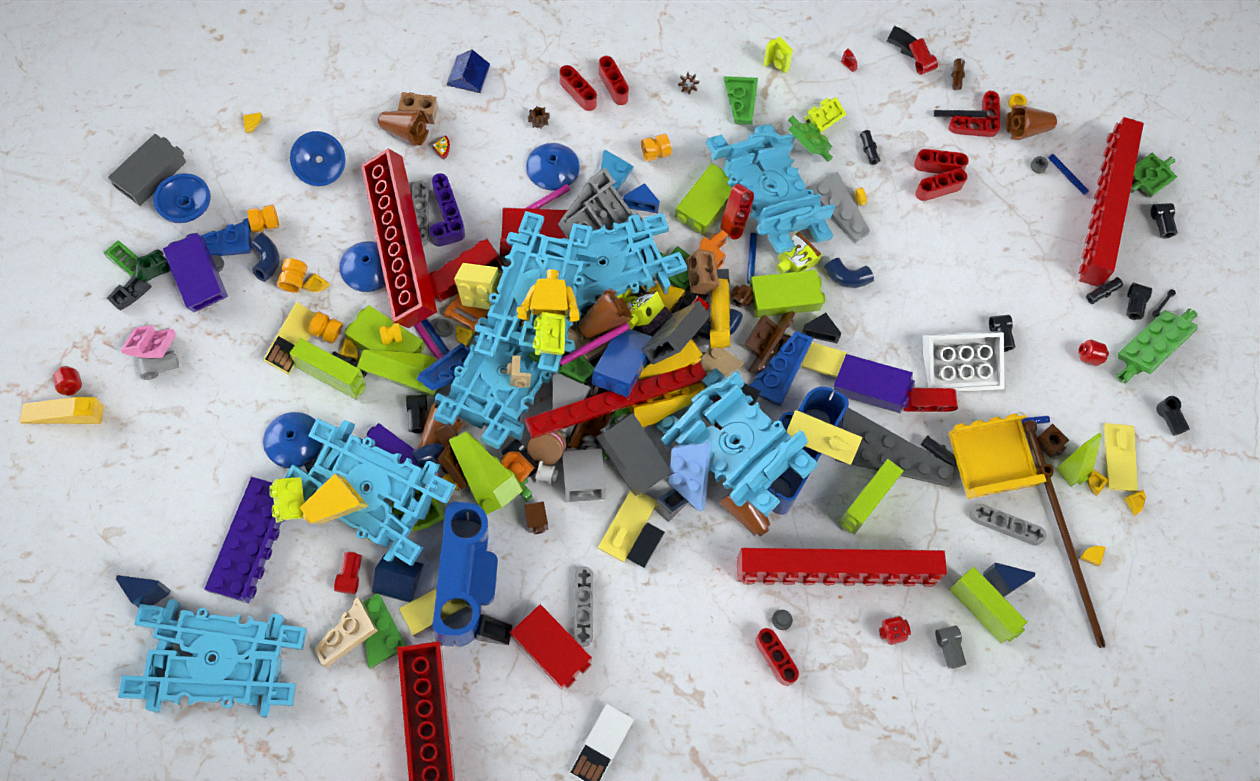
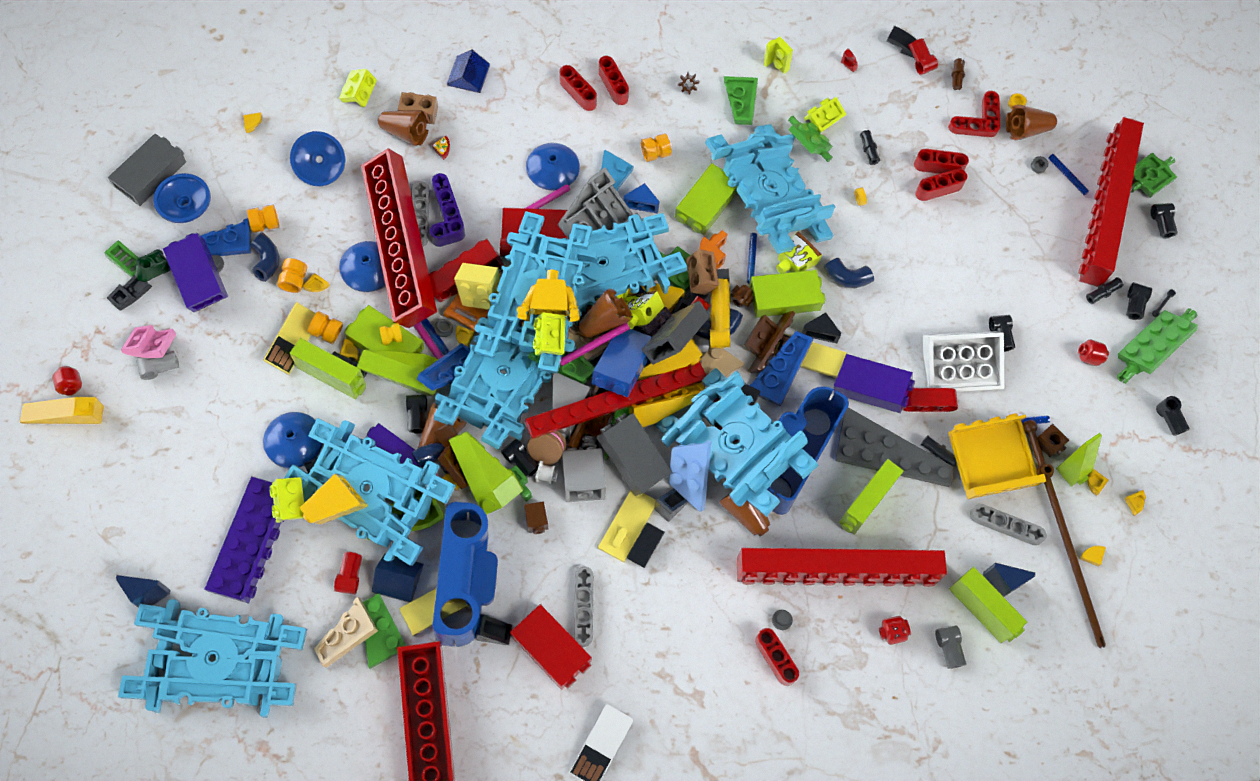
(358, 87): none -> neon yellow bracket
(516, 378): tan bracket -> none
(517, 464): orange bracket -> none
(538, 117): reddish brown gear -> none
(737, 211): red beam -> none
(825, 437): light yellow piece -> none
(845, 212): light grey wing -> none
(965, 113): black bar -> none
(1120, 457): light yellow piece -> none

